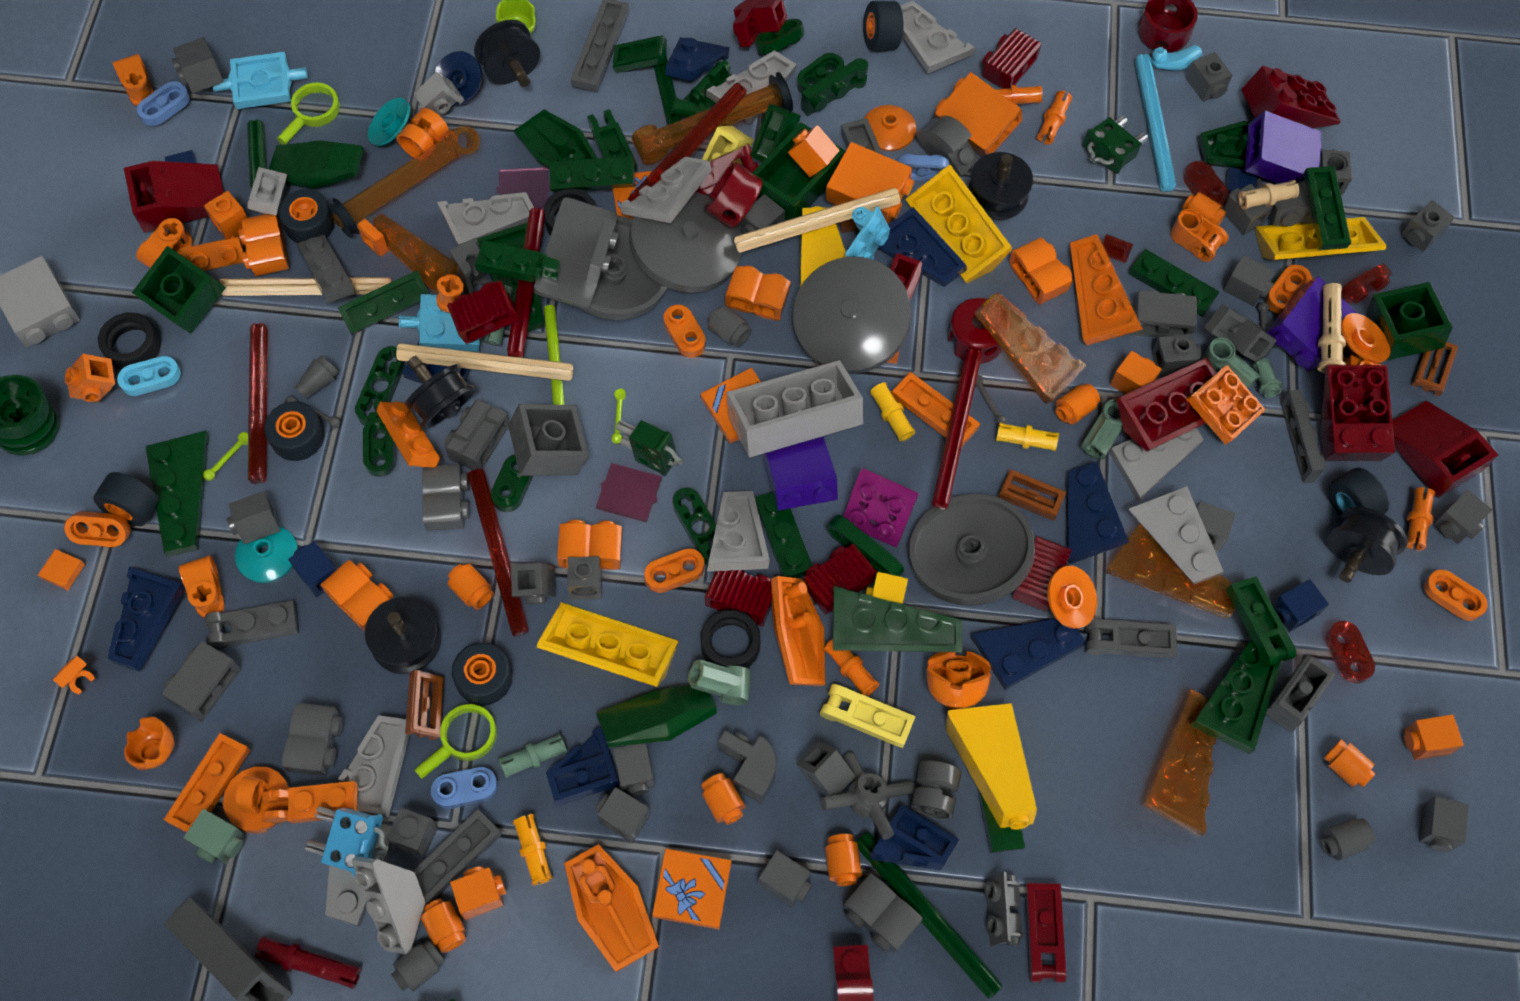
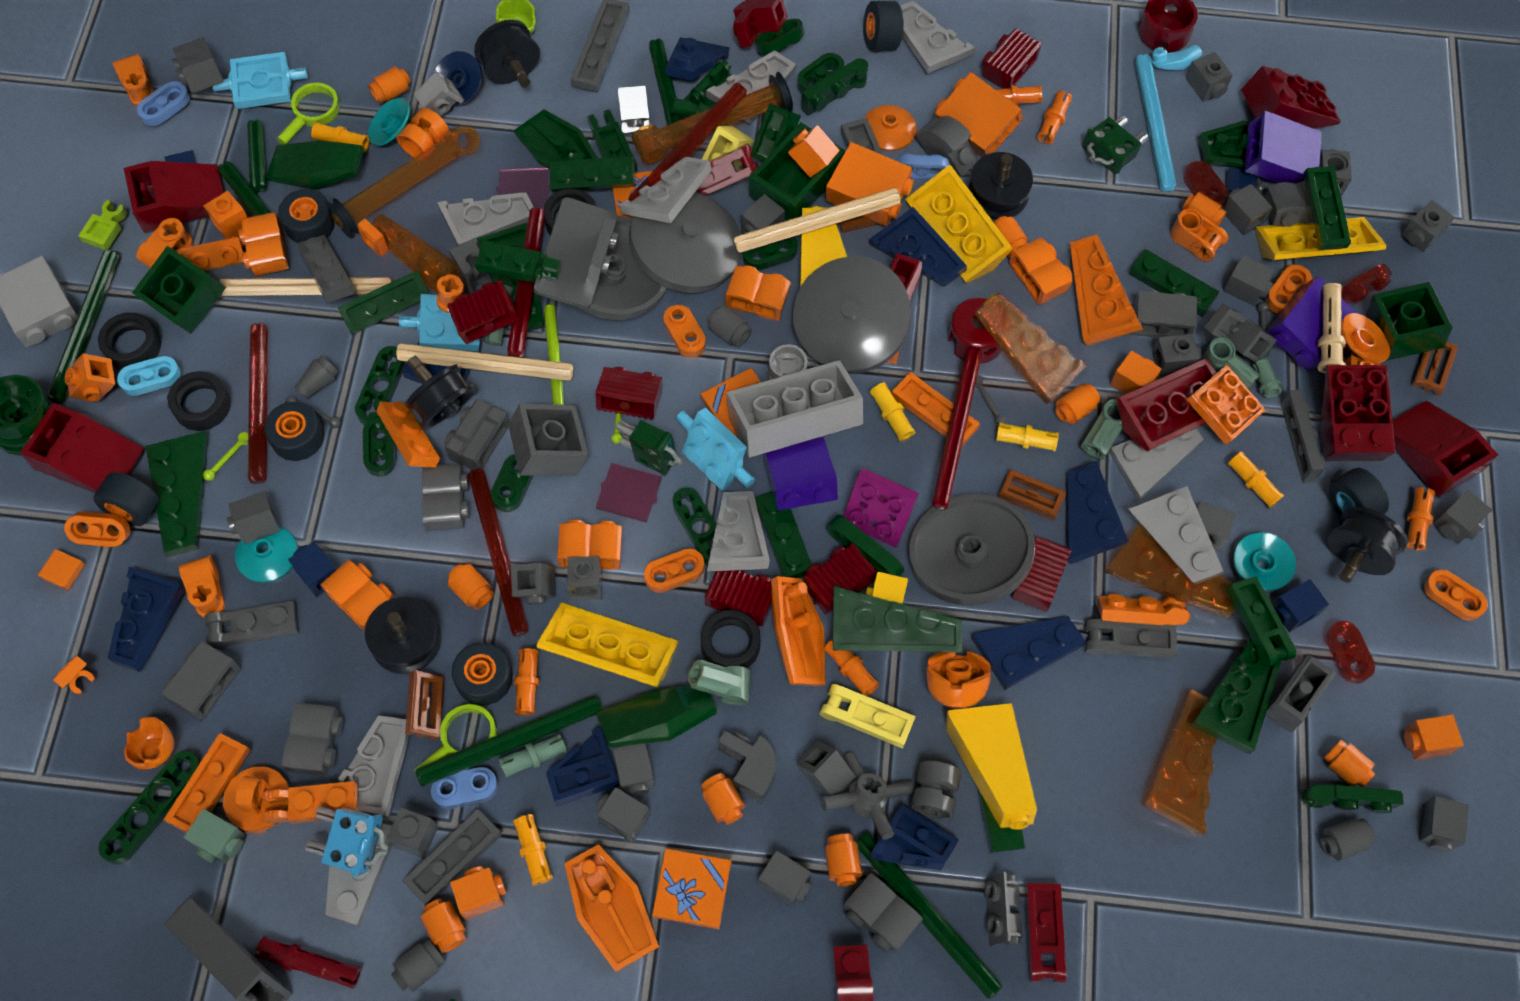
(78, 449): none -> dark red slope
(84, 323): none -> dark green axle
(103, 229): none -> lime plate
(146, 803): none -> dark green beam
(189, 383): none -> black tyre
(242, 189): none -> dark green axle
(267, 191): light grey plate -> none
(339, 135): none -> light orange pin
(389, 84): none -> orange brick
(392, 901): light grey slope -> none
(508, 741): none -> dark green axle
(526, 682): none -> orange pin
(628, 392): none -> dark red brick
(633, 108): none -> brick
(639, 54): dark green plate -> none
(714, 449): none -> medium azure plate
(734, 192): dark red piece -> none
(770, 254): none -> dark green plate
(786, 360): none -> light grey wheel
(873, 232): medium azure hinge -> none
(1012, 232): none -> orange brick
(1072, 597): orange dish -> none
(1117, 248): clear red slope -> none
(1143, 610): none -> orange hinge
(1255, 479): none -> light orange pin
(1268, 194): tan pin -> none
(1272, 552): none -> teal dish
(1351, 797): none -> dark green hinge

